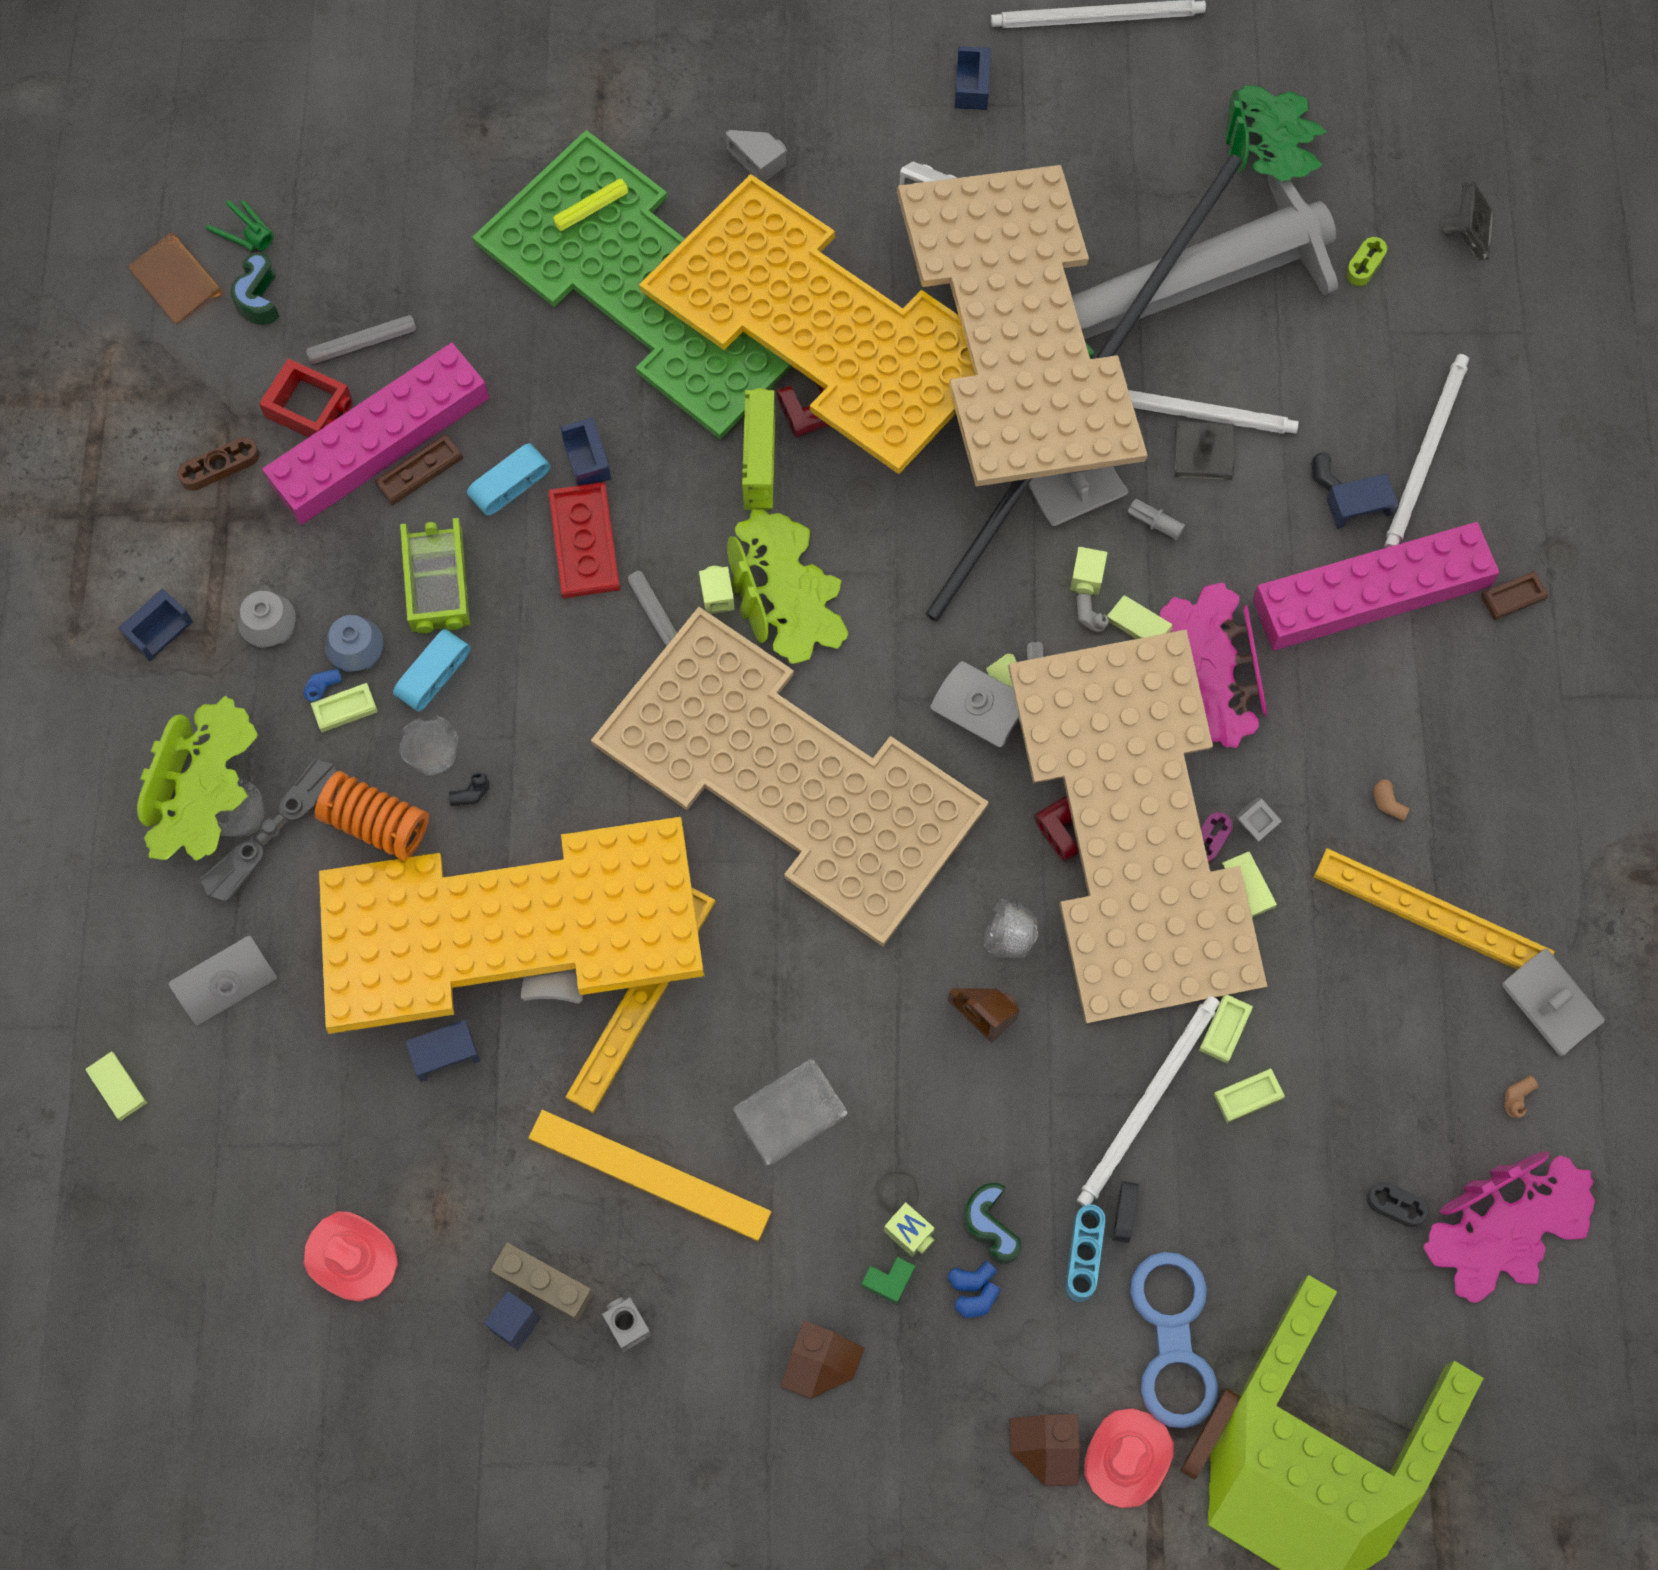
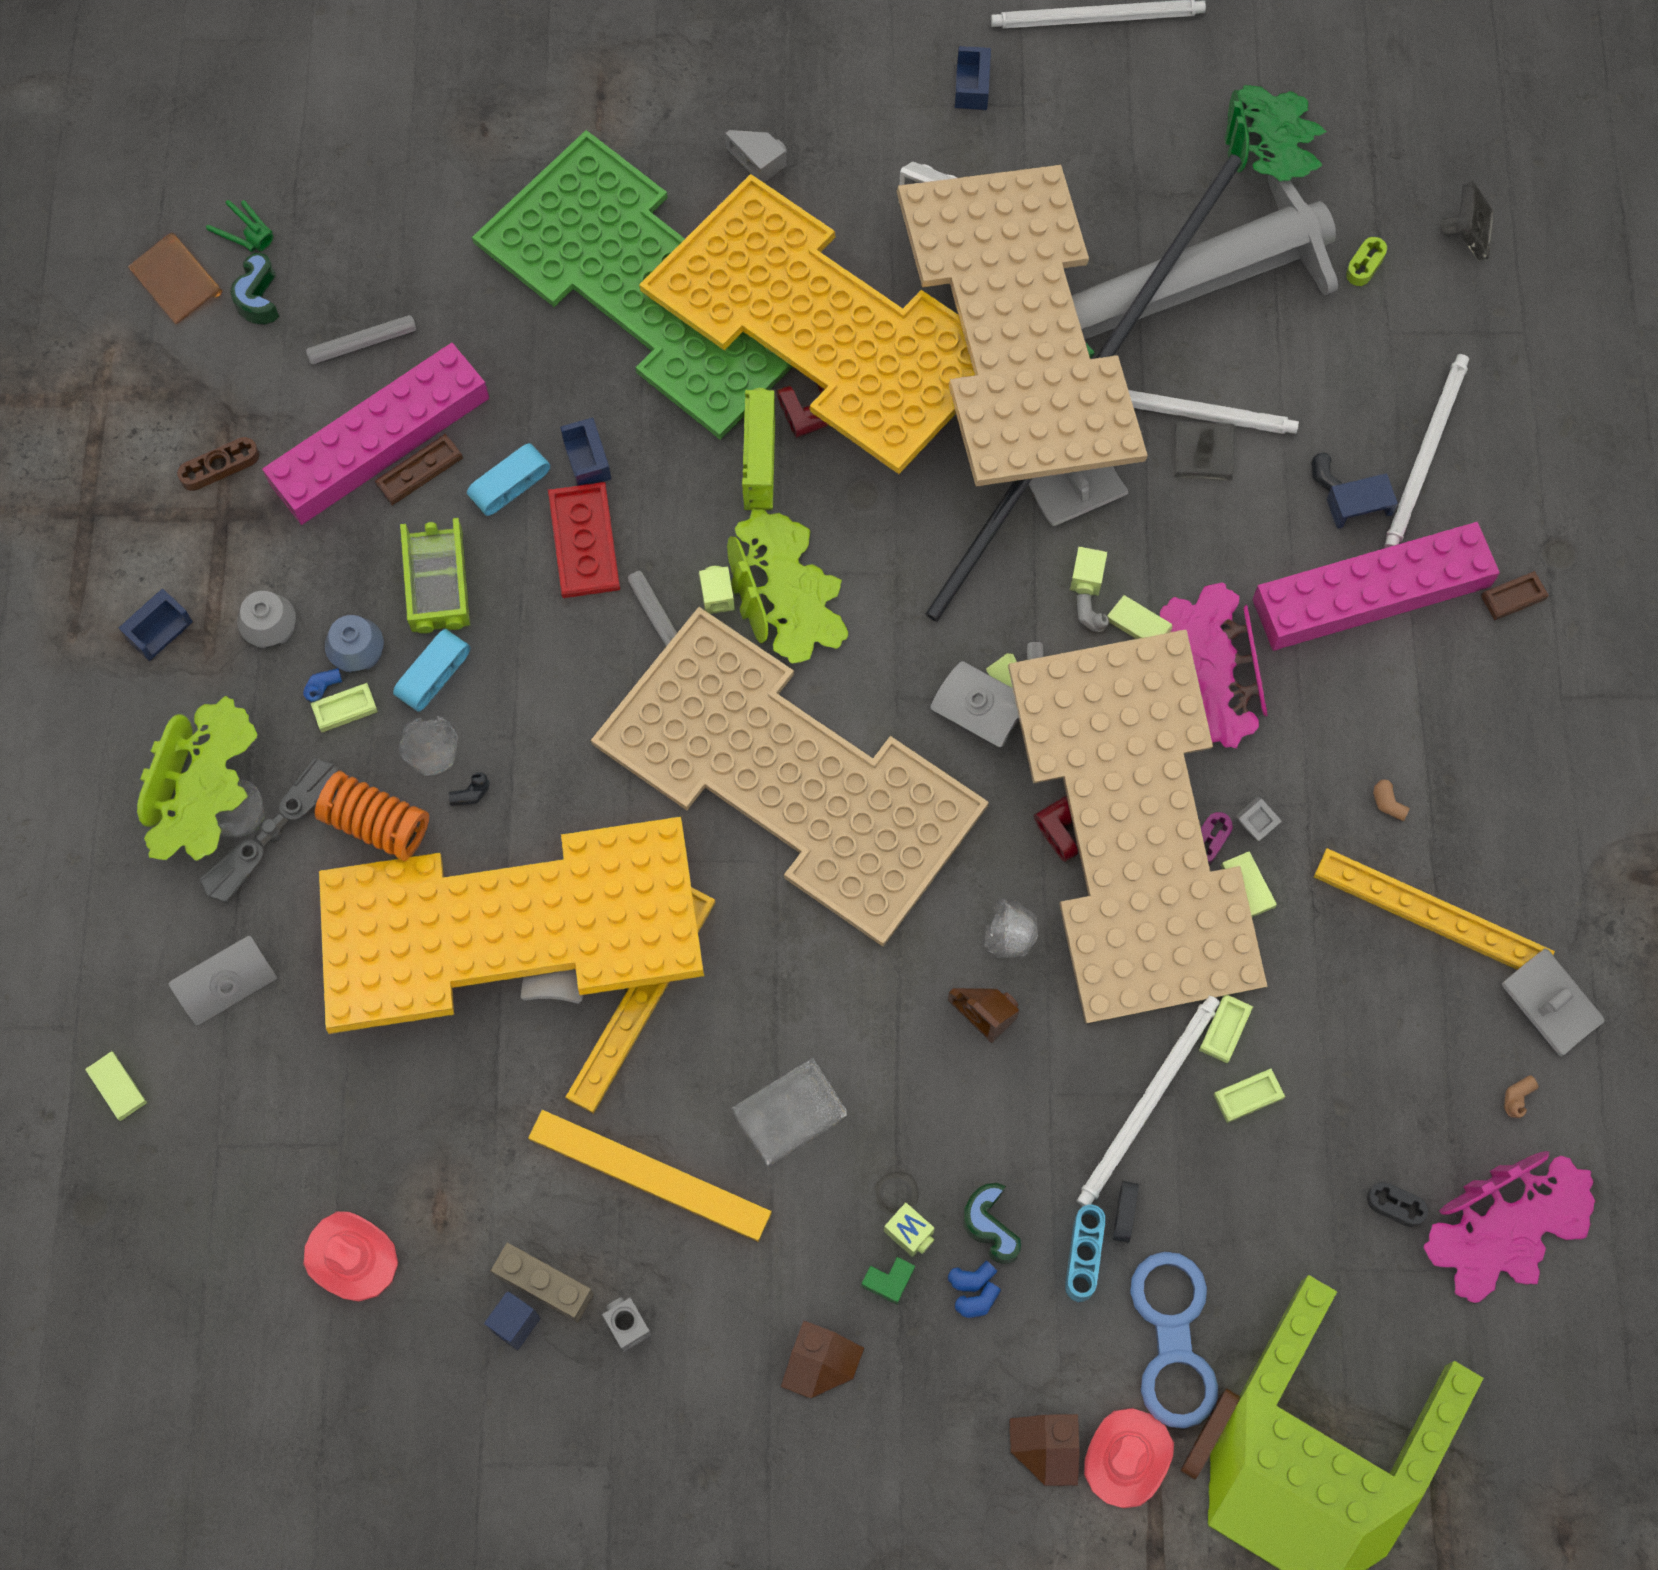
(285, 384): red window -> none
(442, 1048): dark blue panel -> none
(590, 204): neon yellow axle -> none
(1156, 519): light grey axle -> none

